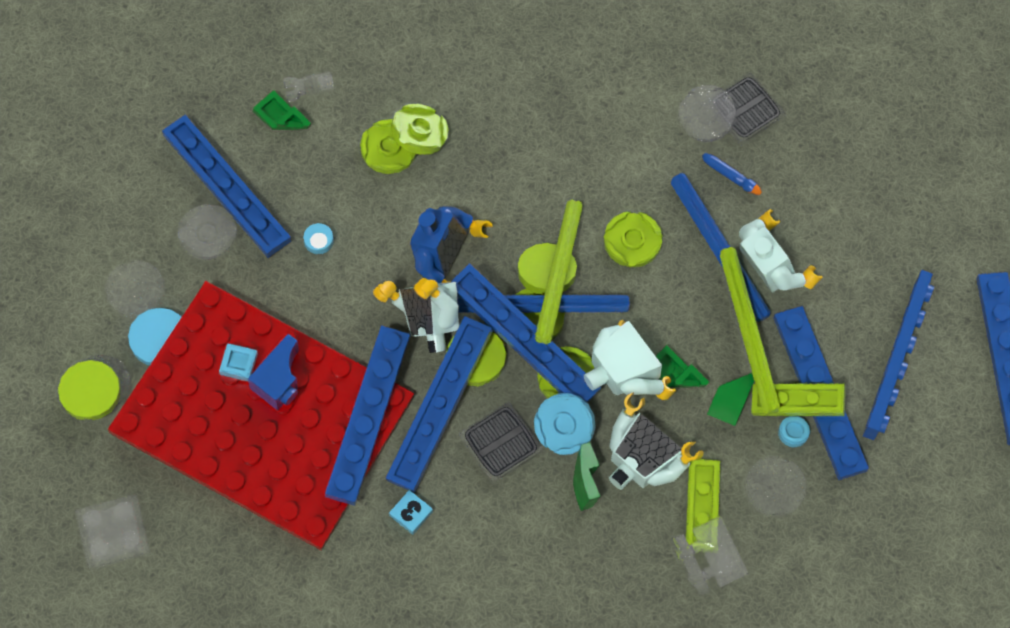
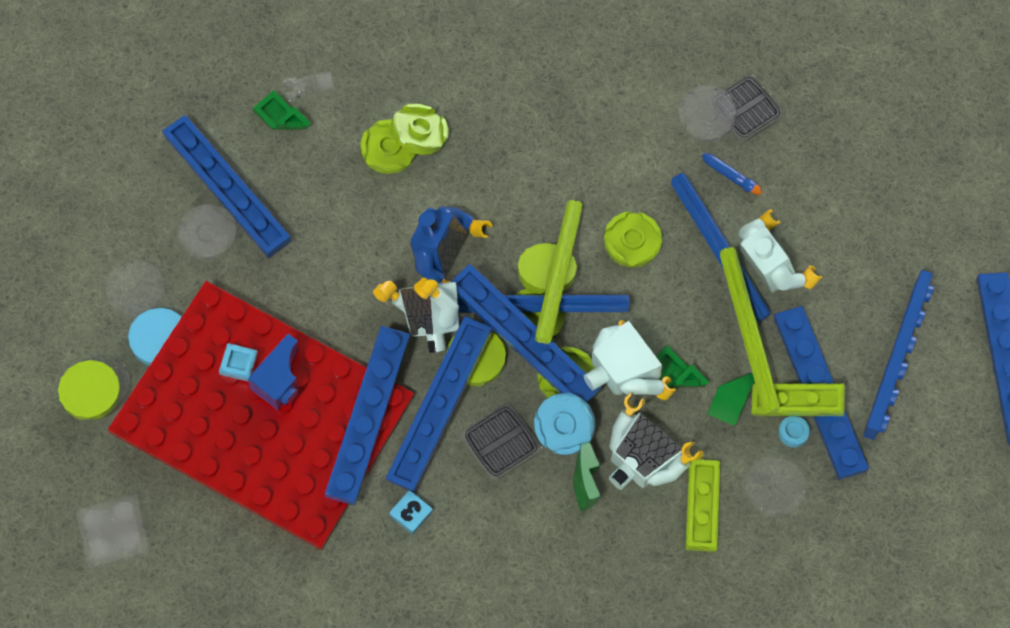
(318, 238): medium azure tile -> none
(719, 552): clear plate -> none

